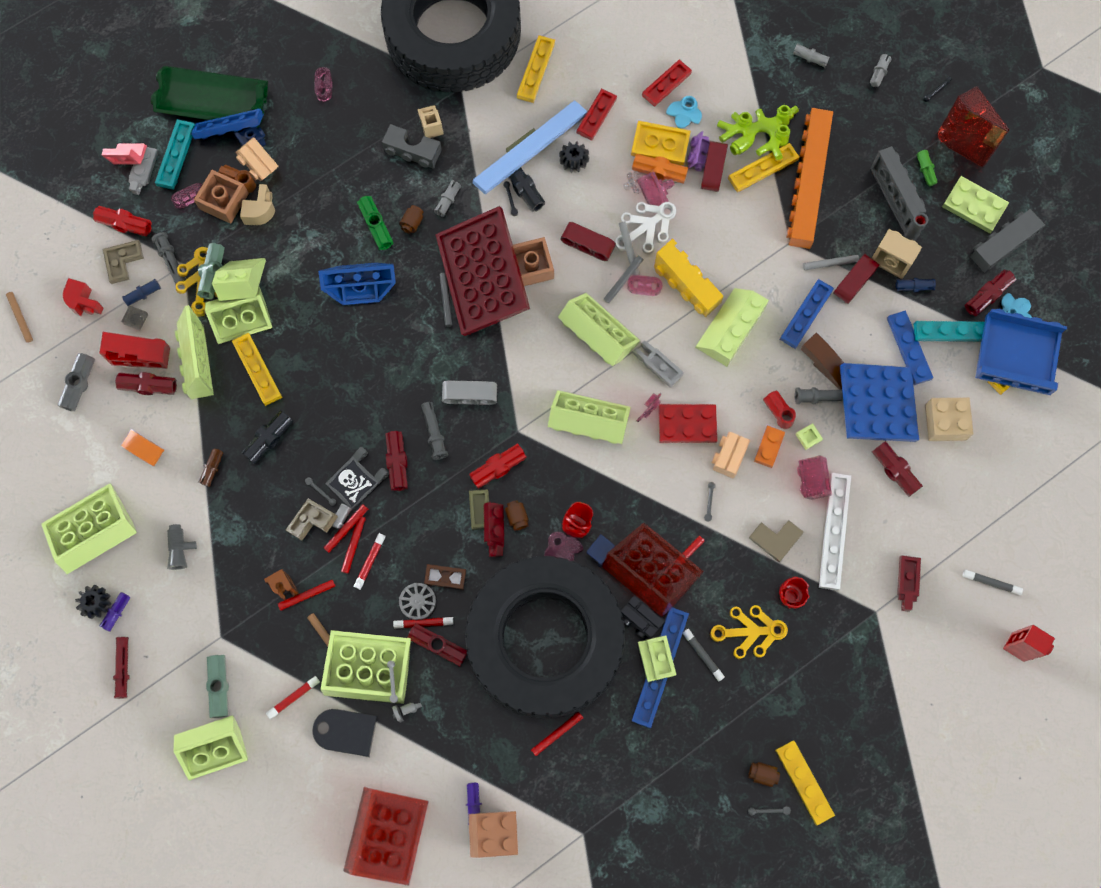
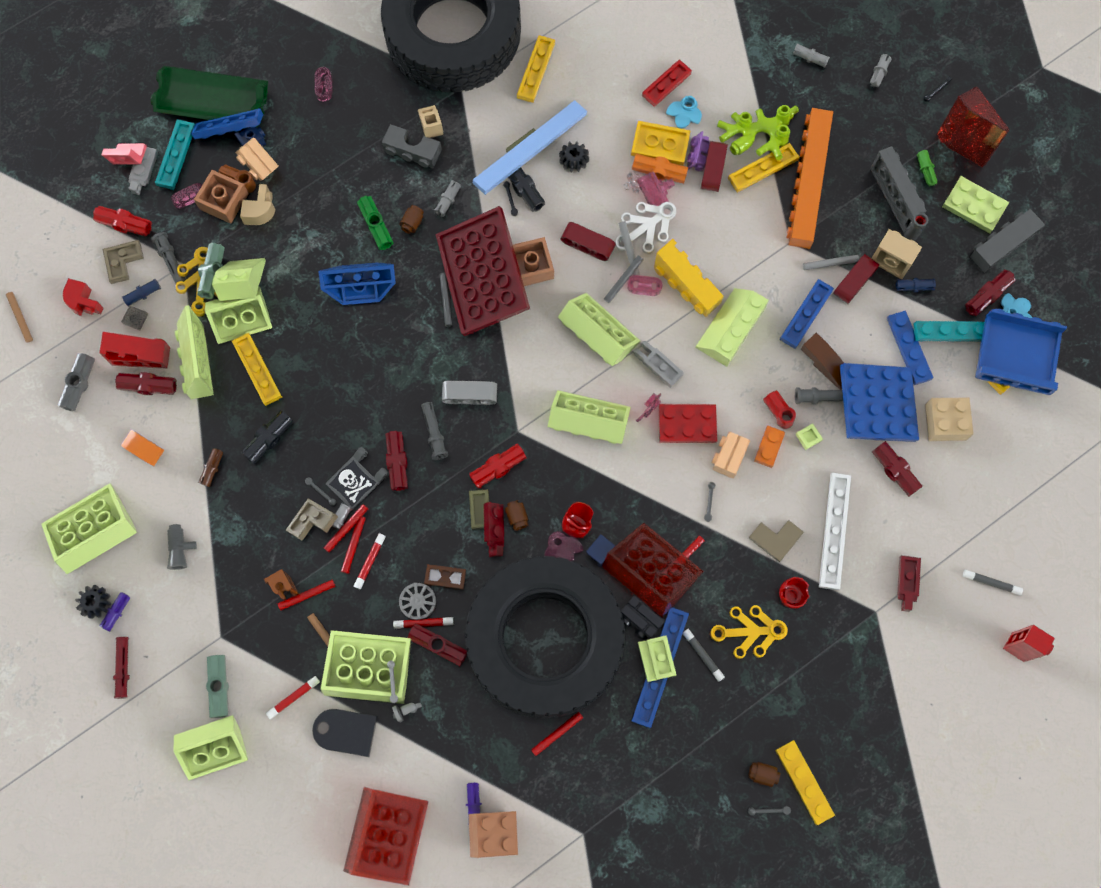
(596, 114): red tile -> none
(814, 477): clear pink brick -> none

